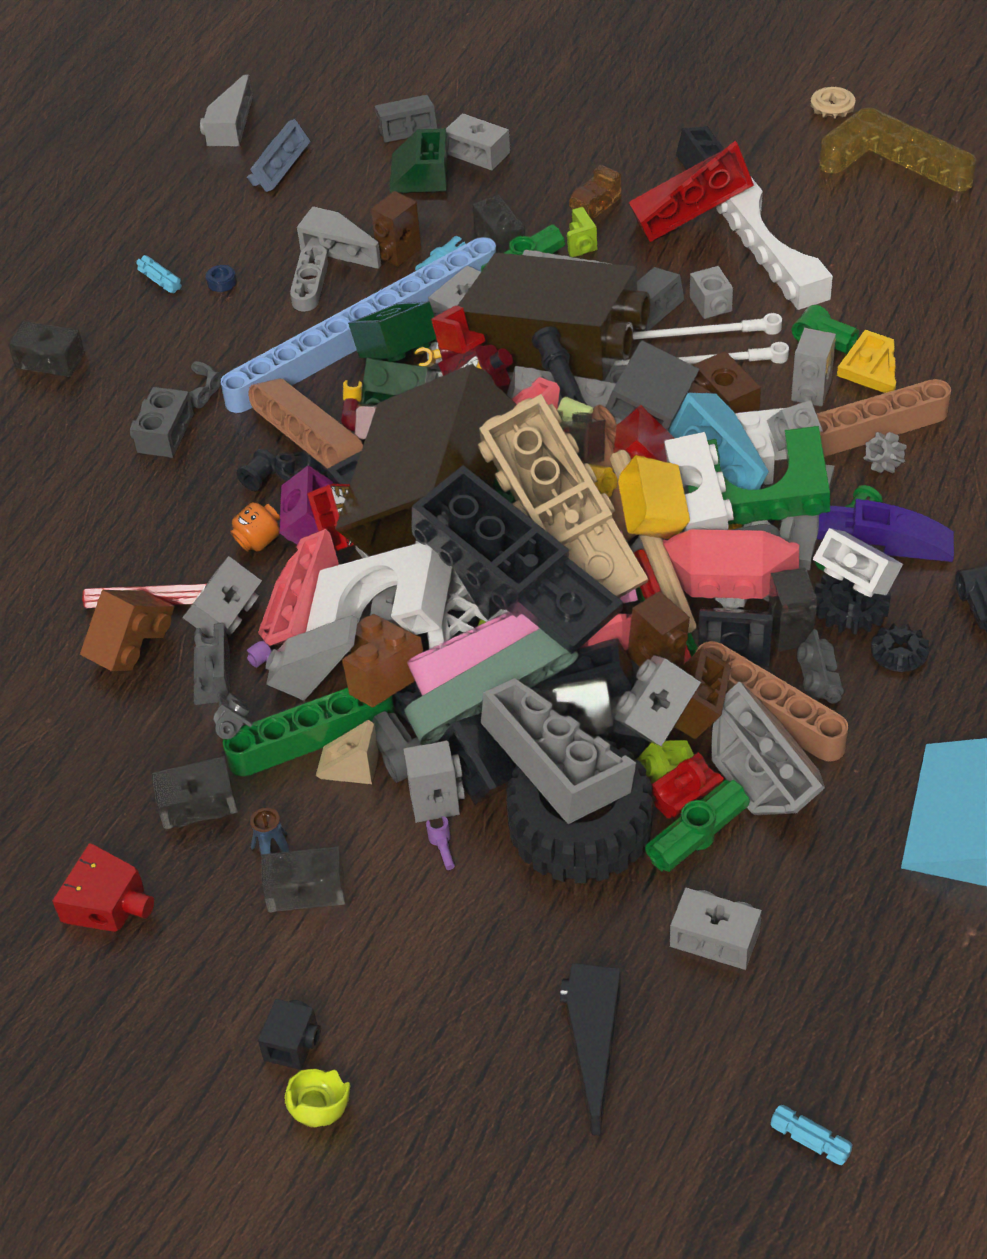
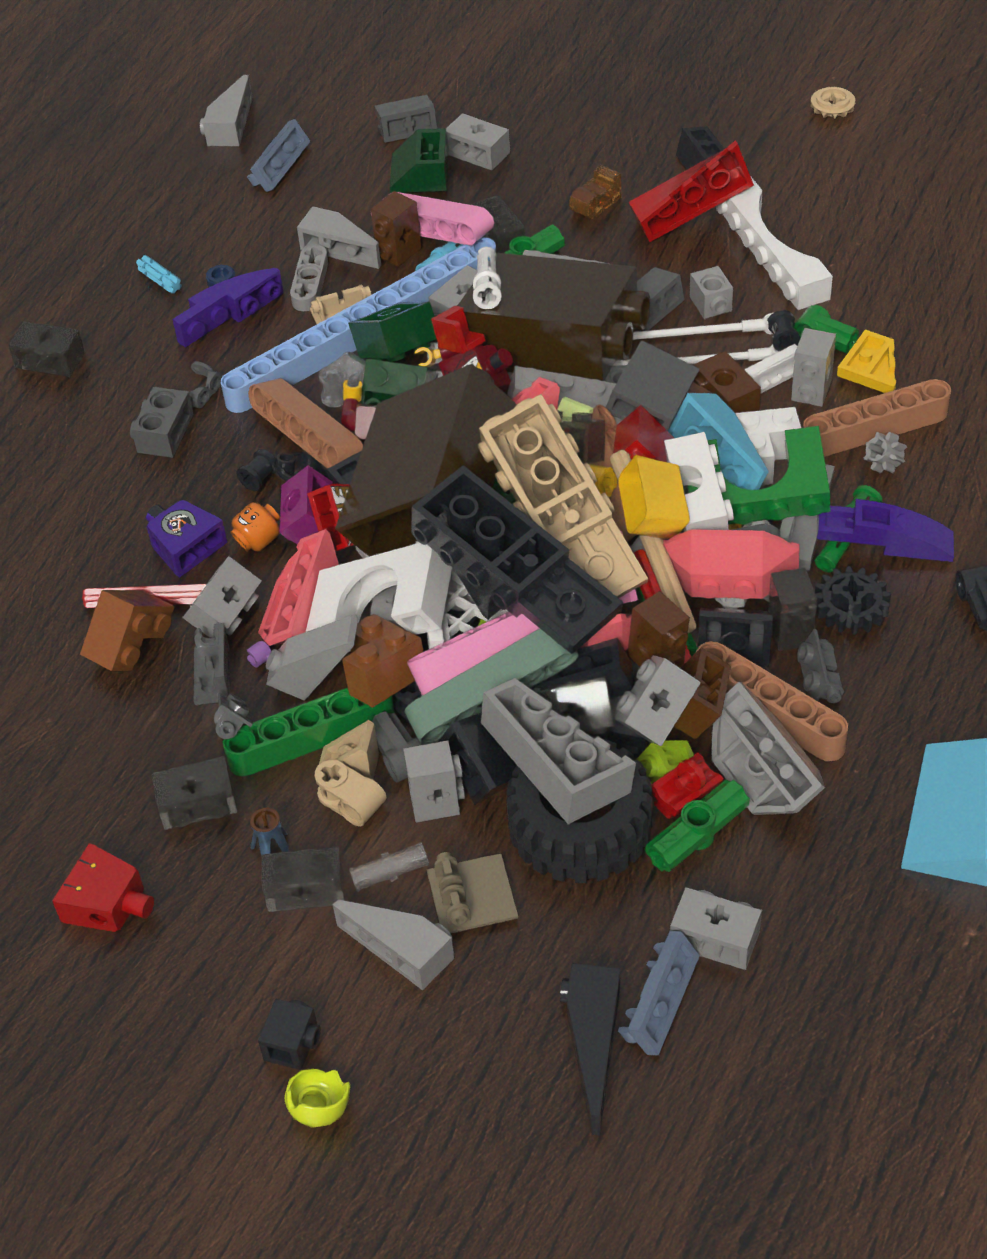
(184, 535): none -> dark purple torso
(225, 300): none -> dark purple slope
(330, 304): none -> tan hinge
(347, 367): none -> clear piece
(348, 792): none -> tan piece
(389, 866): none -> clear pin
(398, 938): none -> light grey slope
(440, 838): medium lavender hand -> none
(451, 220): none -> bright pink beam
(471, 892): none -> dark tan hinge
(486, 281): none -> white pin
(556, 360): black pin -> none
(582, 233): lime bracket -> none
(661, 993): none -> sand blue plate
(773, 369): none -> white plate
(783, 330): none -> black bush
(793, 417): light grey brick -> none
(811, 1134): medium azure axle -> none
(858, 562): white brick -> none
(897, 142): clear yellow beam -> none
(900, 658): black gear -> none

